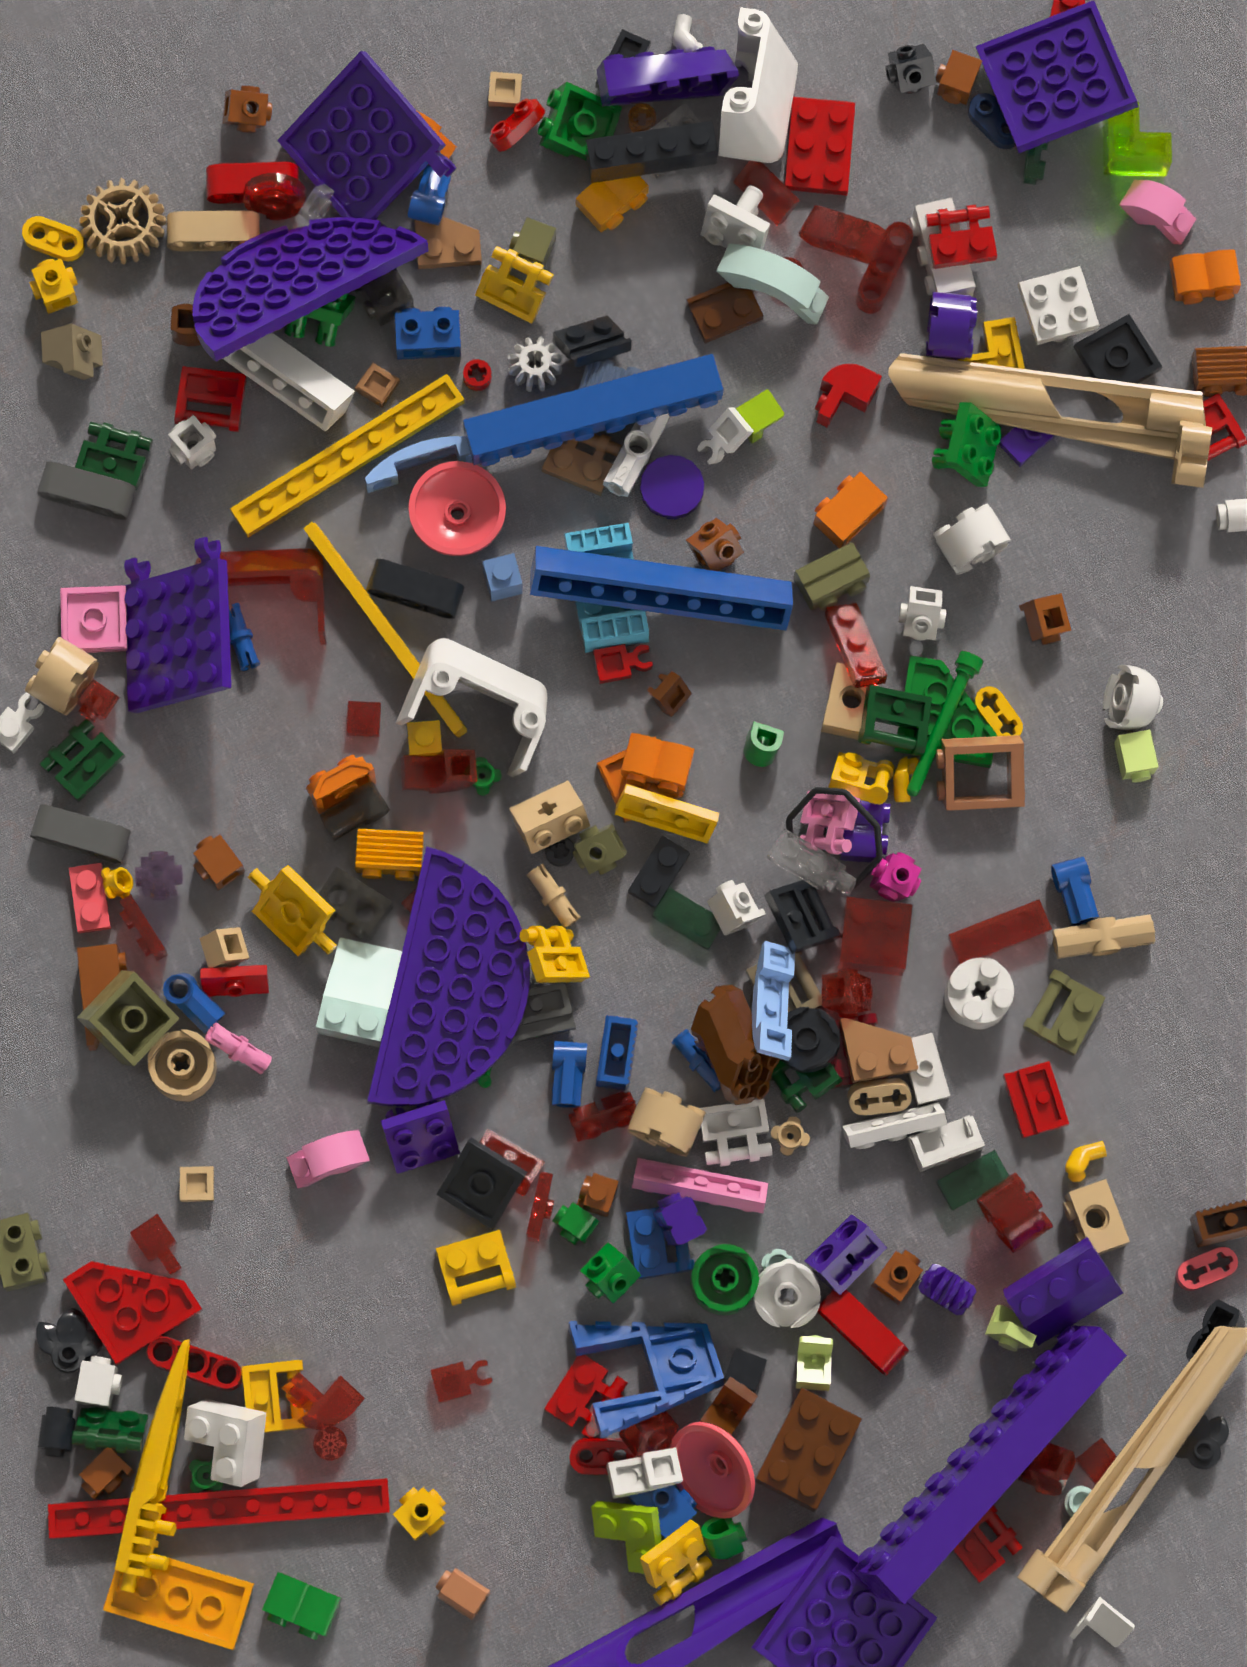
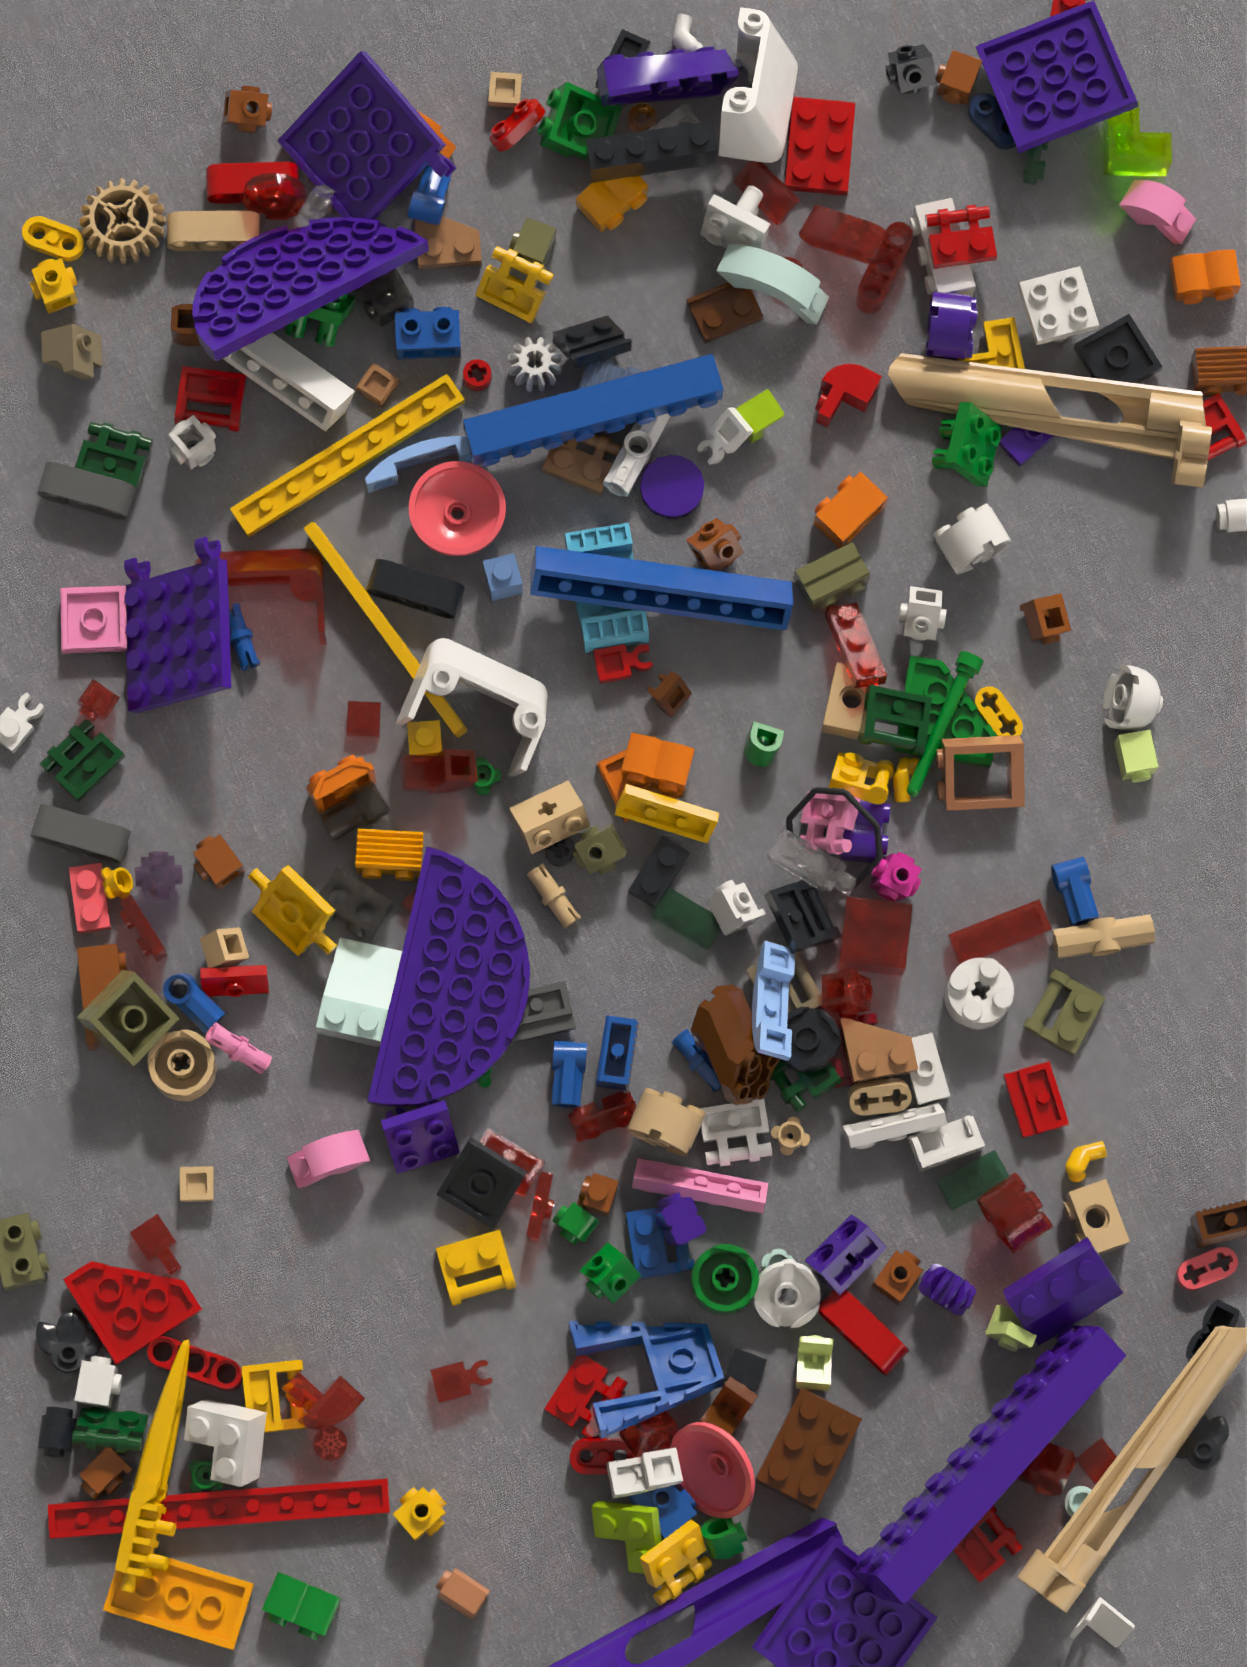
(62, 676): tan brick -> none
(554, 963): yellow plate -> none

